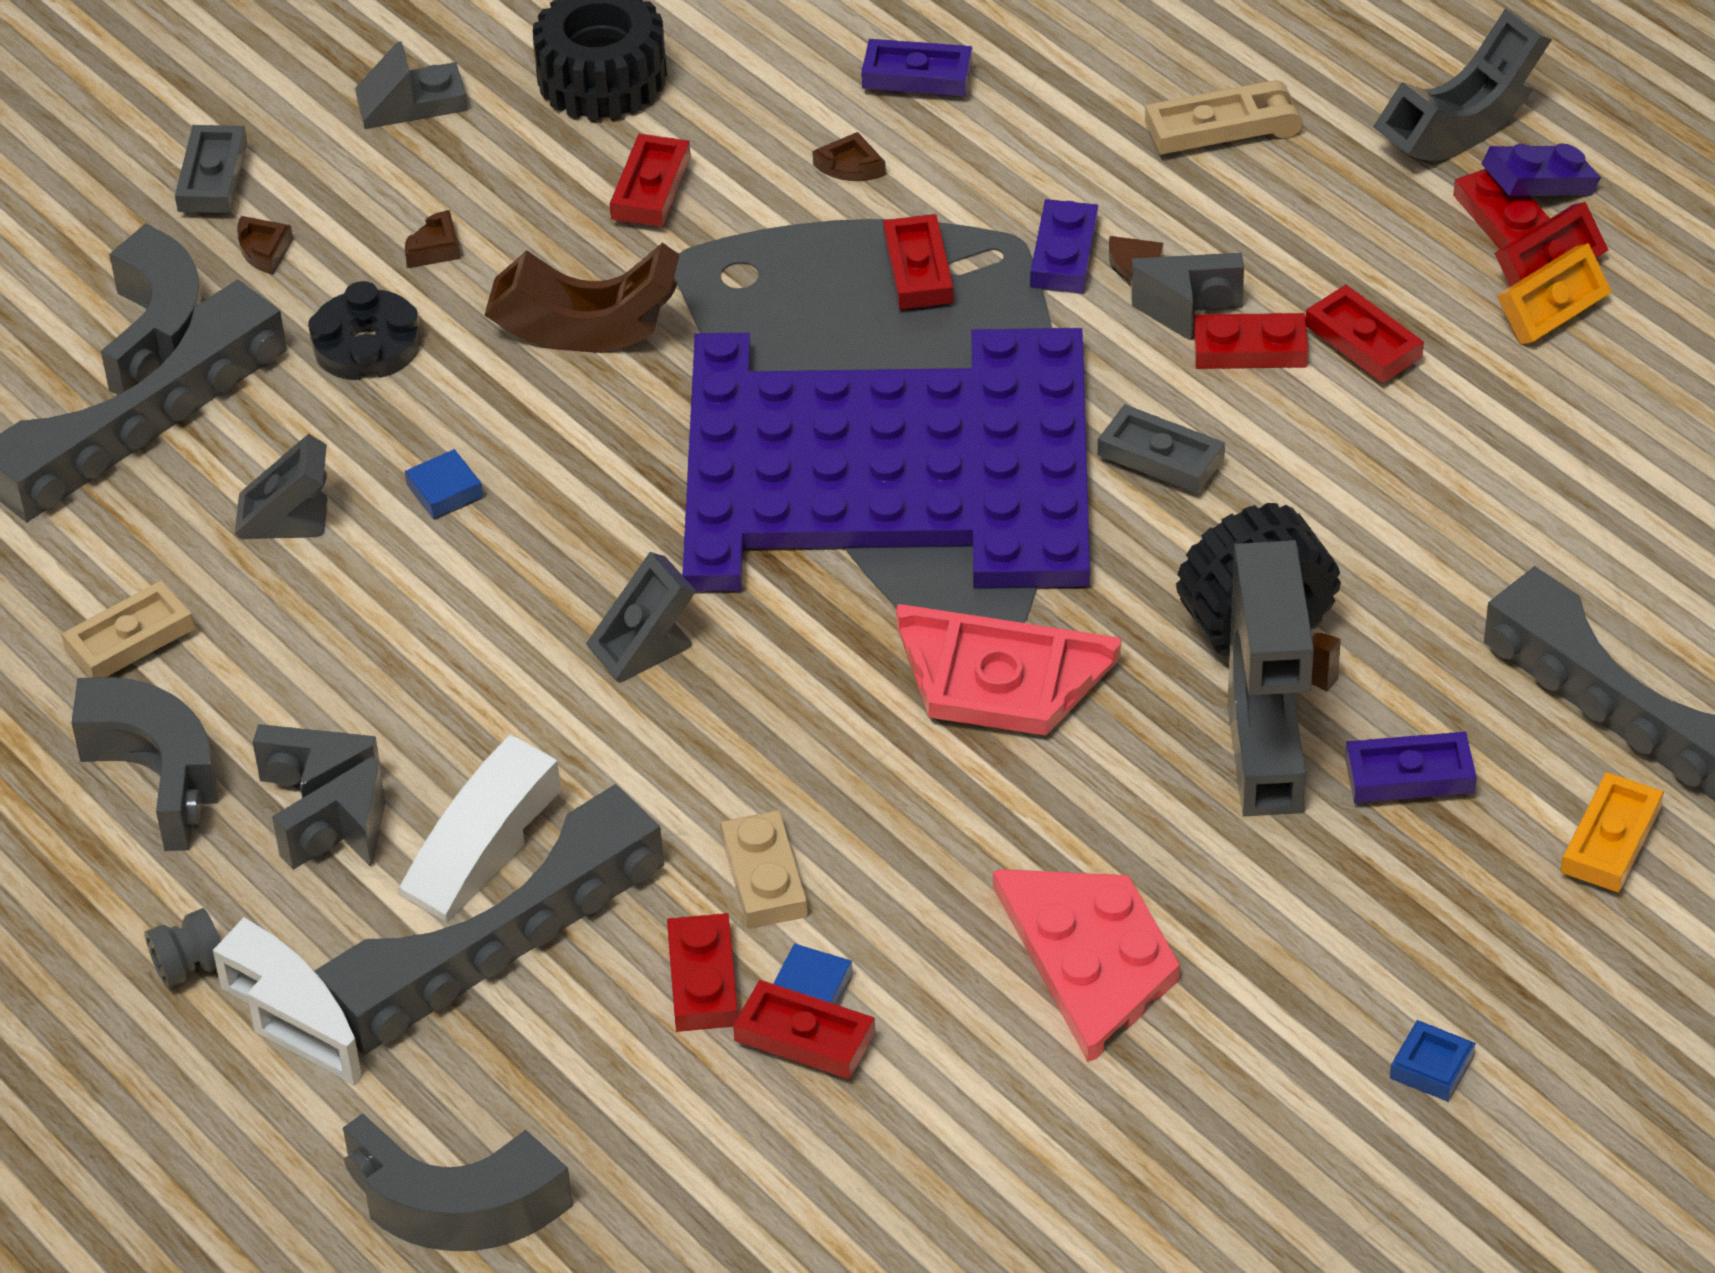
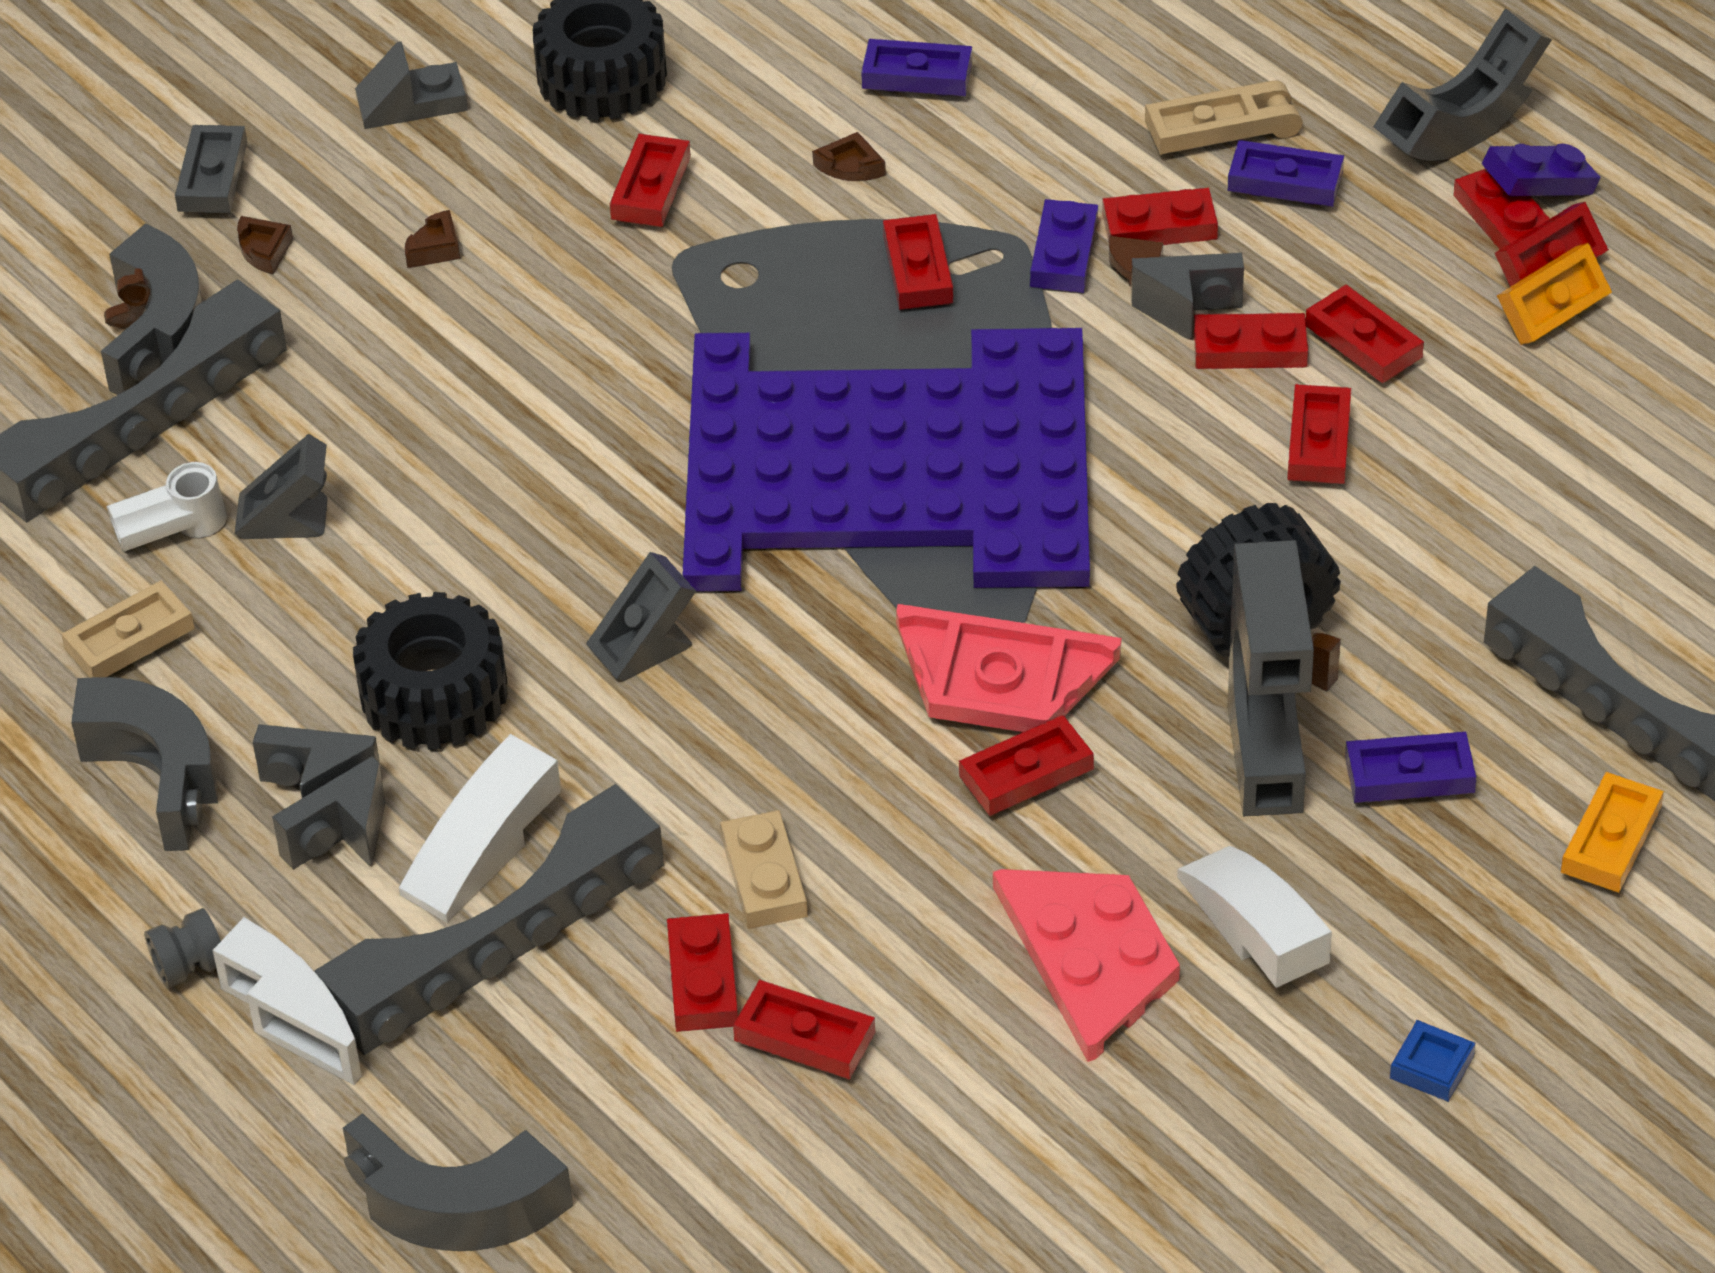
(134, 293): none -> reddish brown piece
(186, 504): none -> white piece
(362, 310): black plate -> none
(437, 704): none -> black tyre
(443, 483): blue tile -> none
(578, 313): reddish brown arch -> none
(815, 973): blue tile -> none
(1026, 765): none -> red plate
(1161, 448): dark grey plate -> none
(1162, 216): none -> red plate
(1258, 914): none -> white slope
(1285, 173): none -> dark purple plate
(1319, 434): none -> red plate

